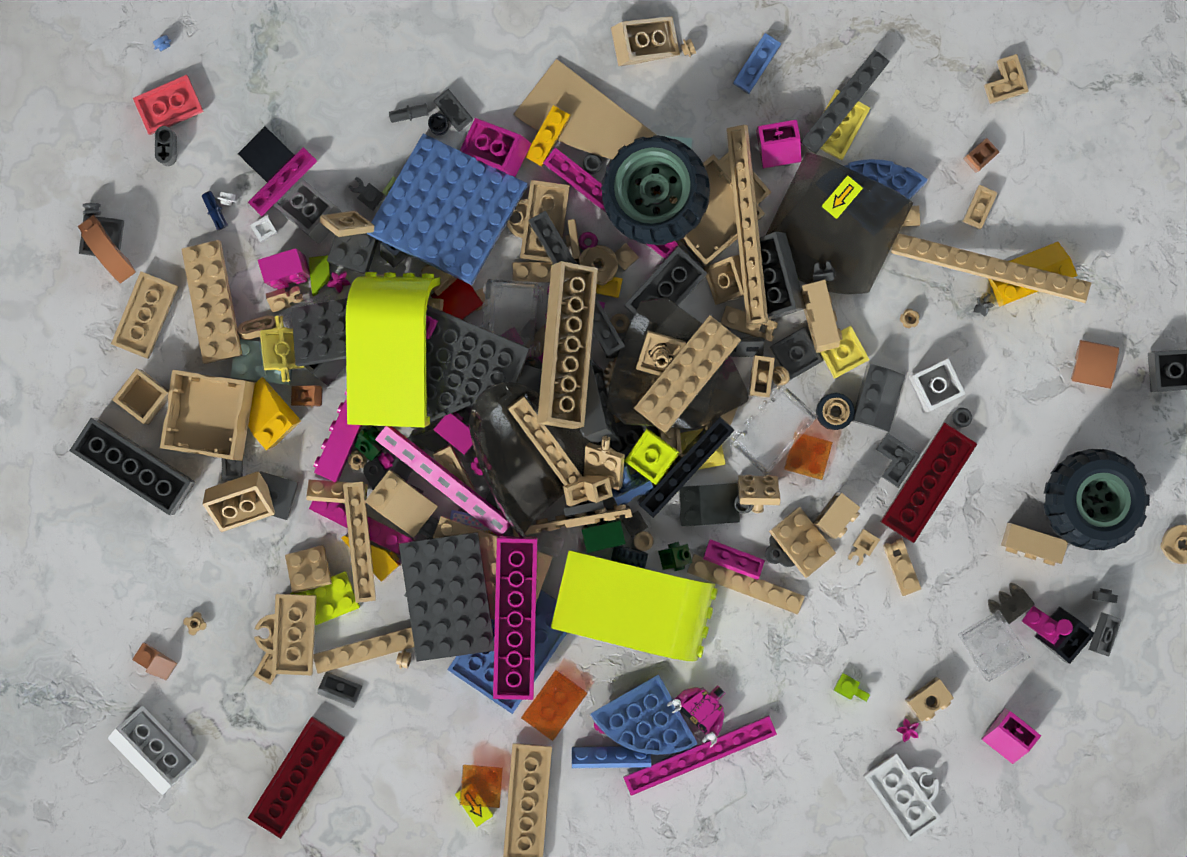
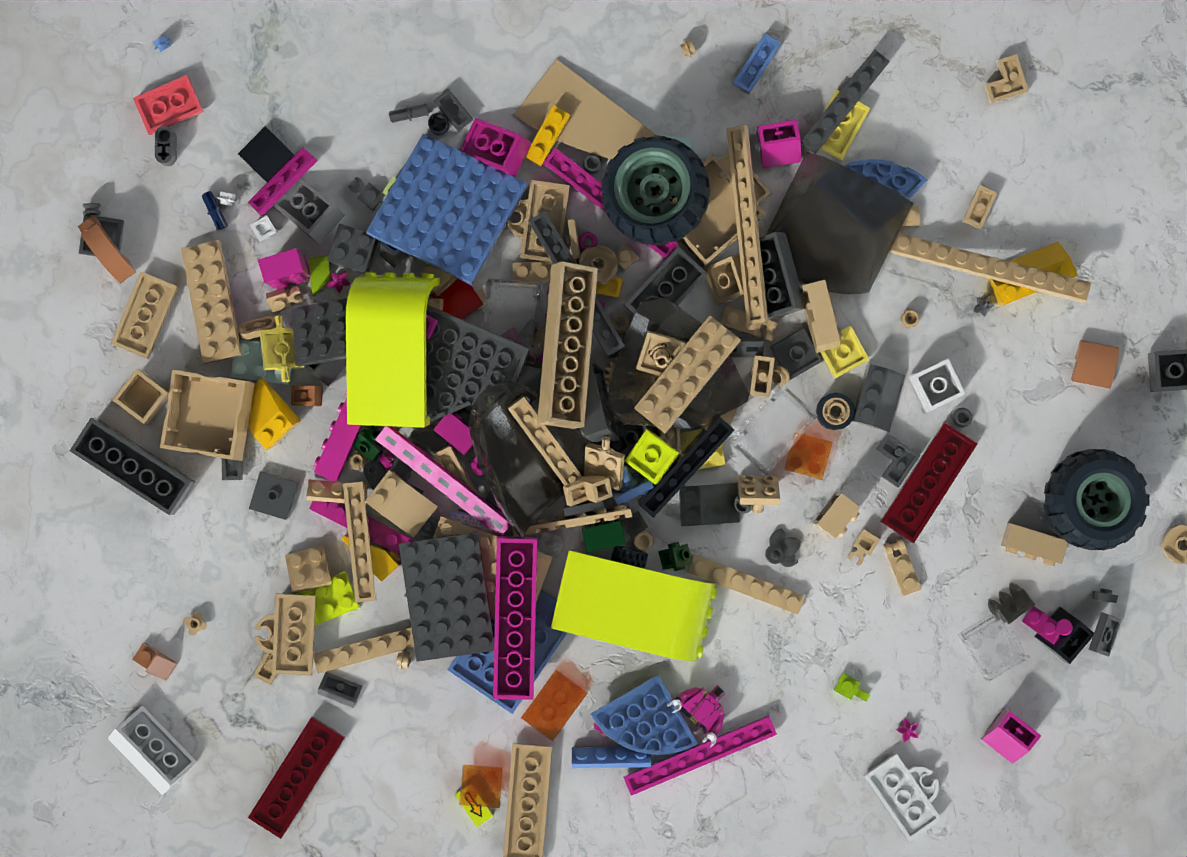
(238, 501): tan slope -> none
(346, 223): tan plate -> none
(645, 40): tan slope -> none
(733, 559): dark pink plate -> none
(802, 542): tan plate -> none
(827, 274): dark grey tile -> none
(842, 197): neon yellow tile -> none
(934, 688): tan brick -> none
(981, 155): nougat slope -> none

